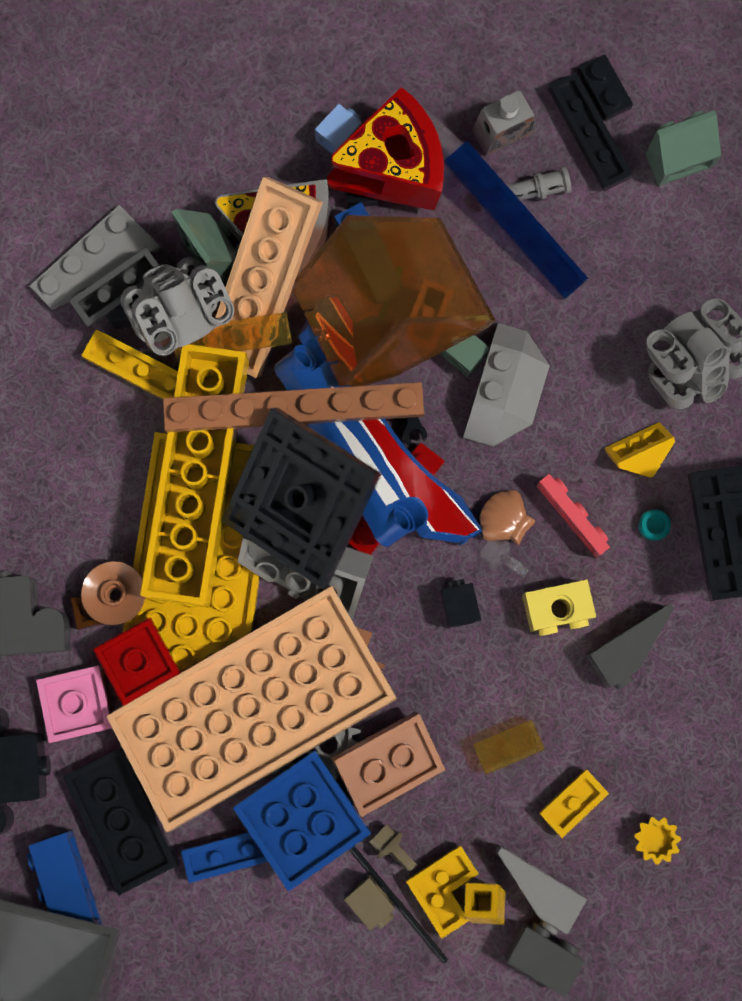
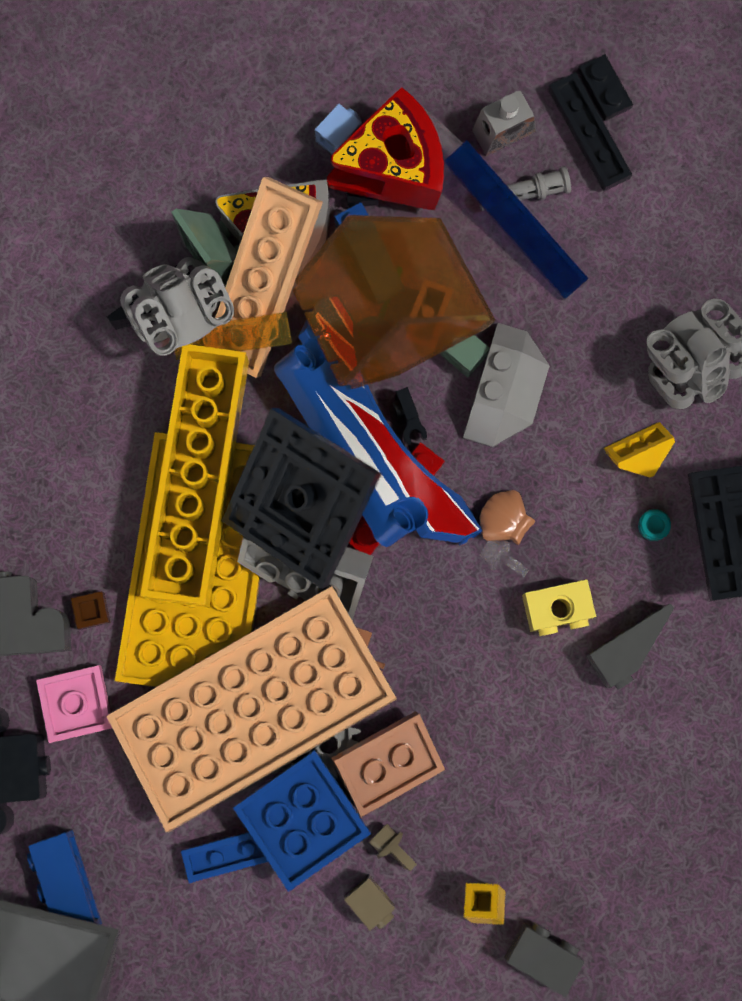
(93, 257): light grey wing -> none
(100, 584): nougat dish -> none
(105, 294): dark grey brick -> none
(121, 821): black plate -> none
(131, 365): yellow plate -> none
(137, 661): red plate -> none
(305, 405): nougat plate -> none
(399, 905): black piece -> none
(434, 889): yellow plate -> none
(460, 604): black brick -> none
(508, 746): clear yellow plate -> none
(548, 897): light grey slope -> none
(573, 803): yellow plate -> none
(574, 515): coral plate -> none
(657, 840): yellow piece -> none
(684, 147): sand green slope -> none

